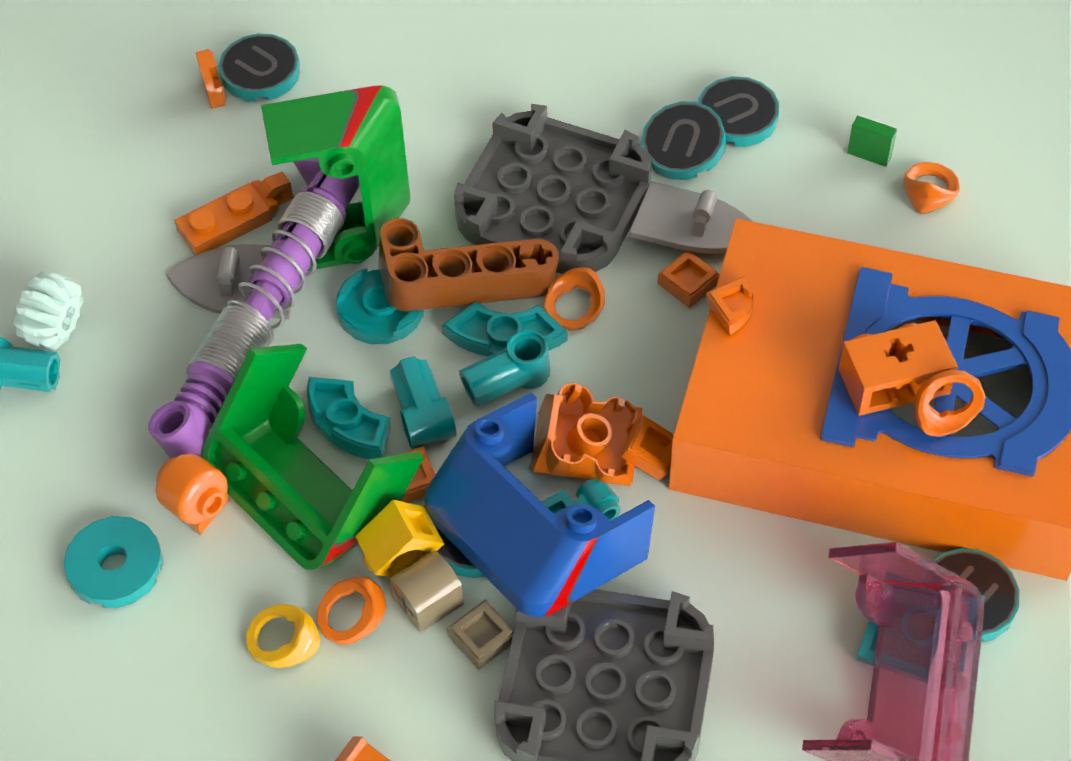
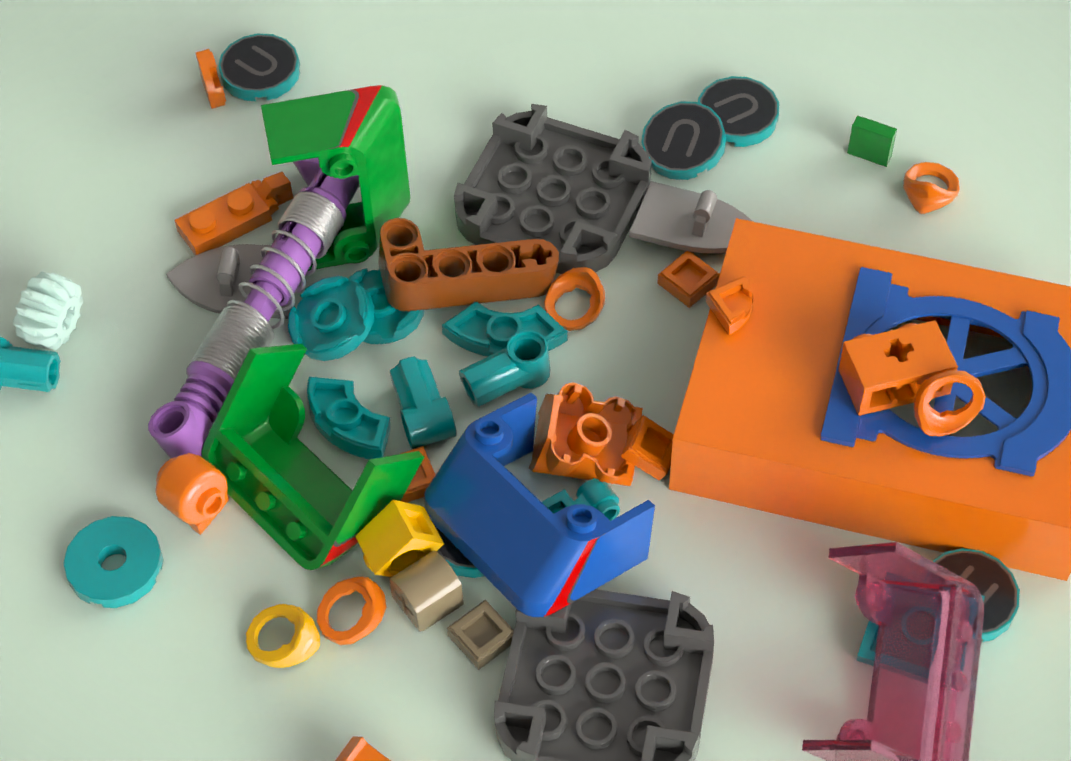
(331, 318): none -> teal tile

